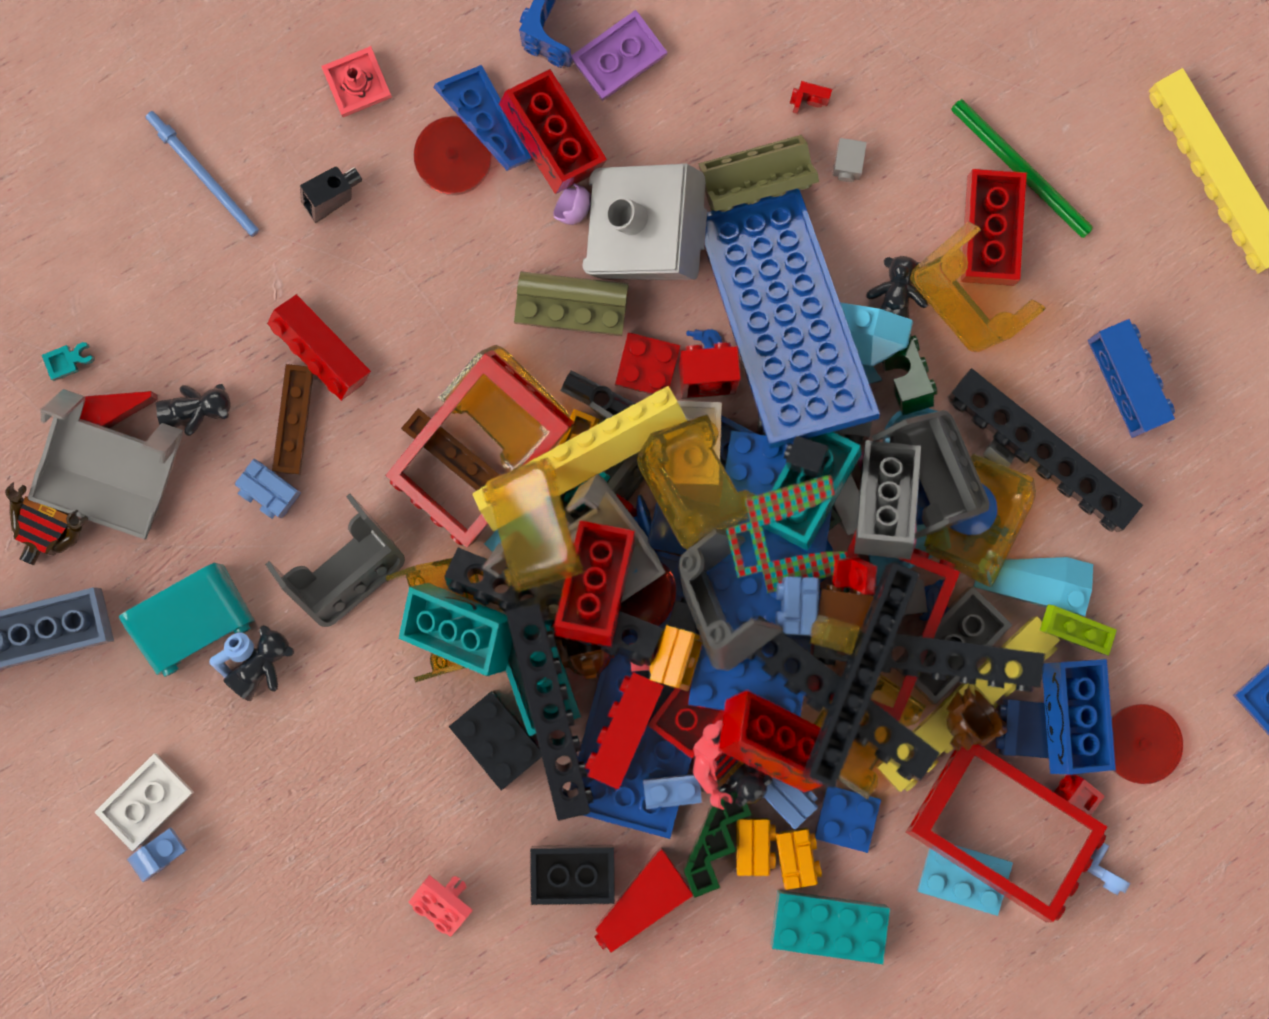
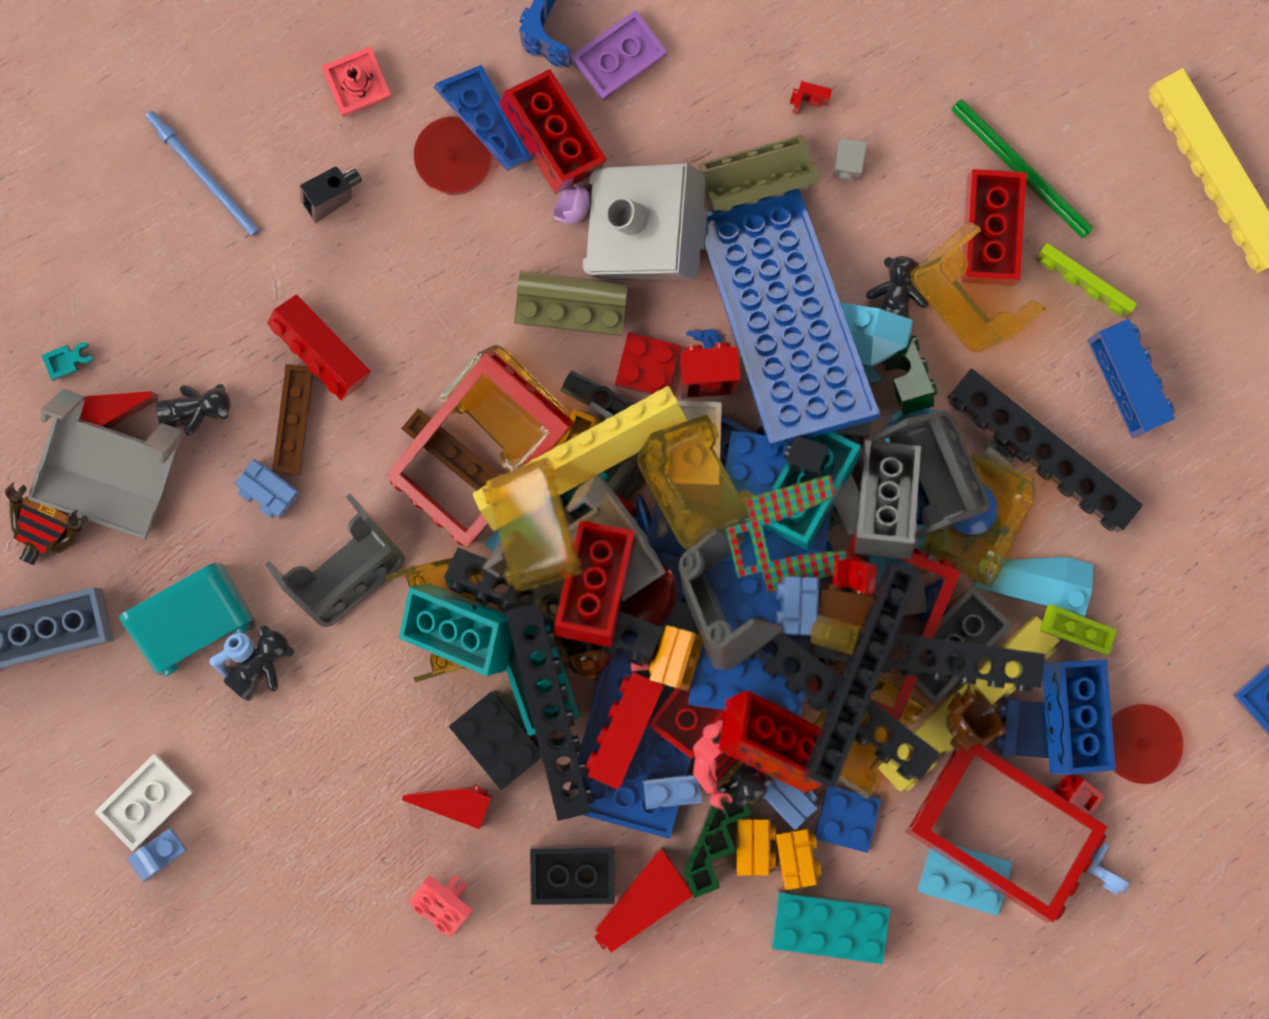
(460, 804): none -> red slope
(1077, 275): none -> lime plate

